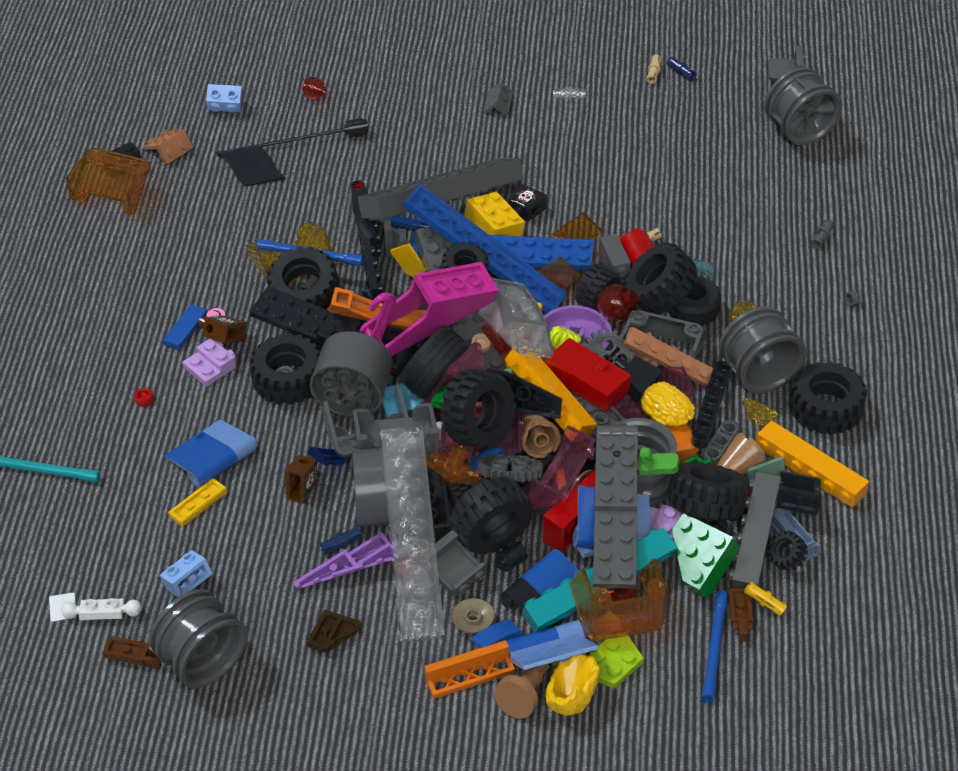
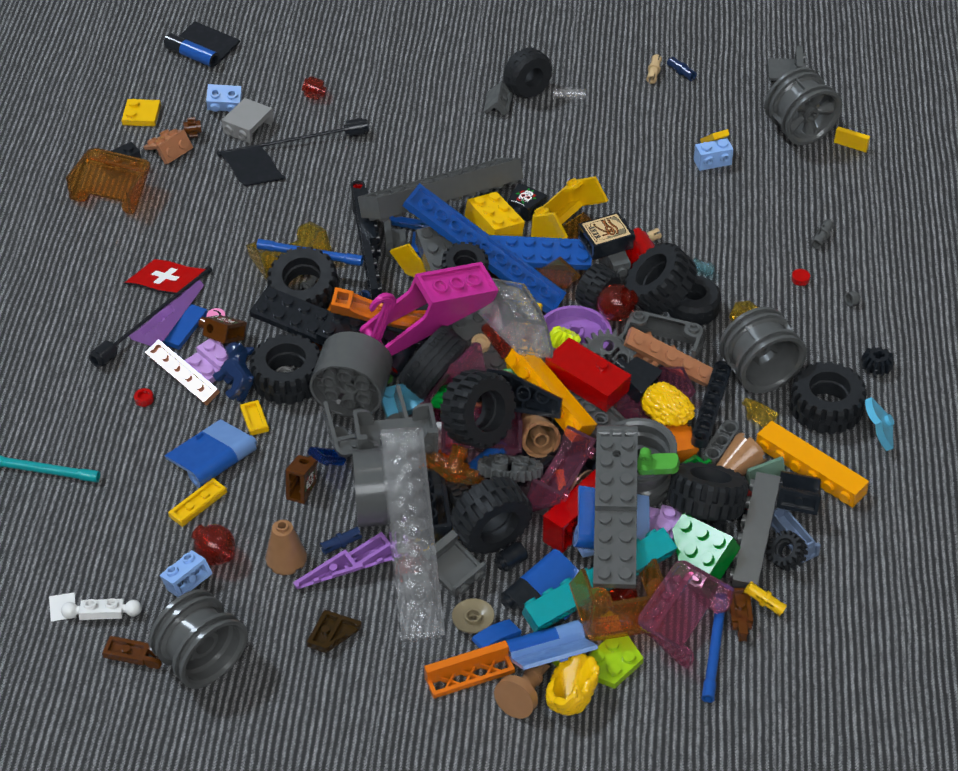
(141, 112): none -> yellow plate
(157, 276): none -> flag
(163, 322): none -> medium lavender wedge
(182, 372): none -> plate
(192, 127): none -> reddish brown gear
(202, 44): none -> black door
(214, 543): none -> clear red brick
(236, 371): none -> dark blue animal
(246, 119): none -> light grey panel
(254, 417): none -> yellow tile
(285, 549): none -> medium nougat cone
(527, 72): none -> black tyre
(549, 218): none -> yellow windscreen
(606, 235): none -> brick
(680, 606): none -> clear pink windscreen
(713, 154): none -> light blue brick
(715, 136): none -> yellow tile
(800, 277): none -> red tile
(852, 139): none -> yellow tile
(877, 361): none -> black gear
(883, 423): none -> medium azure plate

